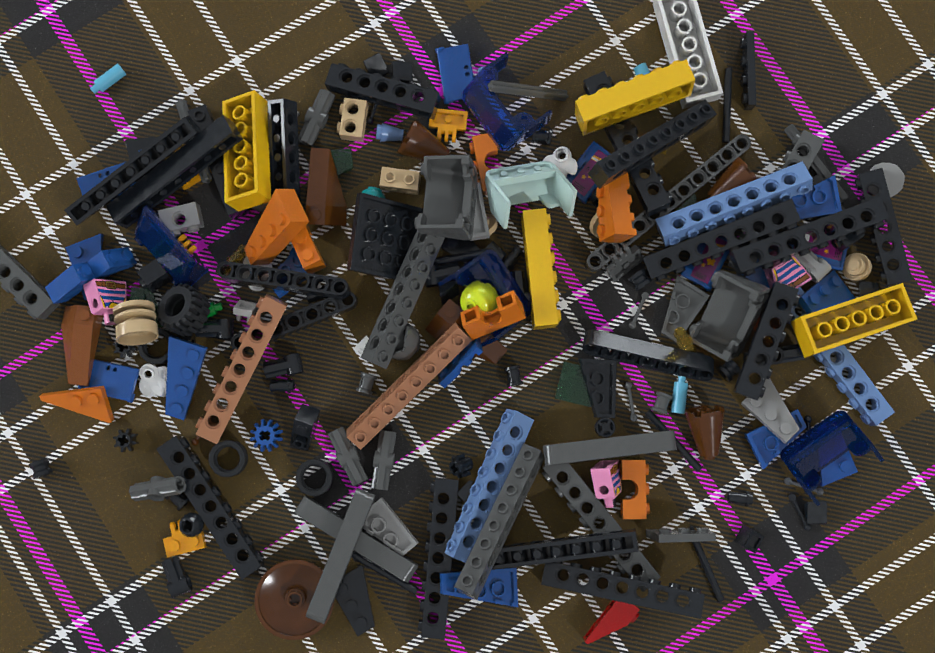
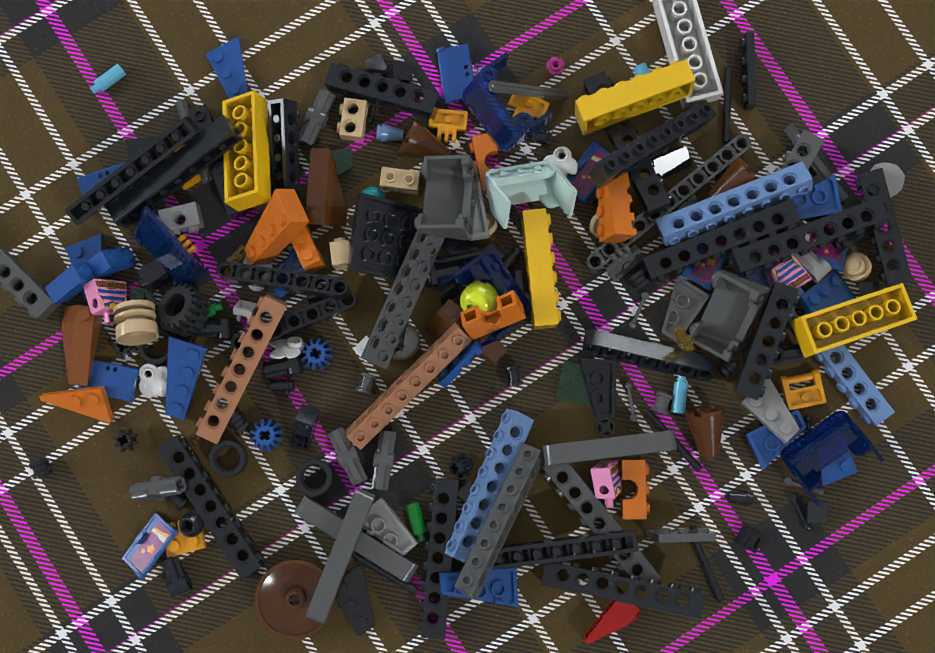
(148, 548): none -> door
(229, 67): none -> blue wing
(239, 424): none -> black wheel
(287, 347): none -> white plate
(313, 360): none -> blue gear
(339, 253): none -> tan brick
(416, 520): none -> green cylinder
(534, 106): none -> light orange hinge
(555, 70): none -> dark pink plate
(672, 162): none -> slope
(803, 396): none -> light orange plate

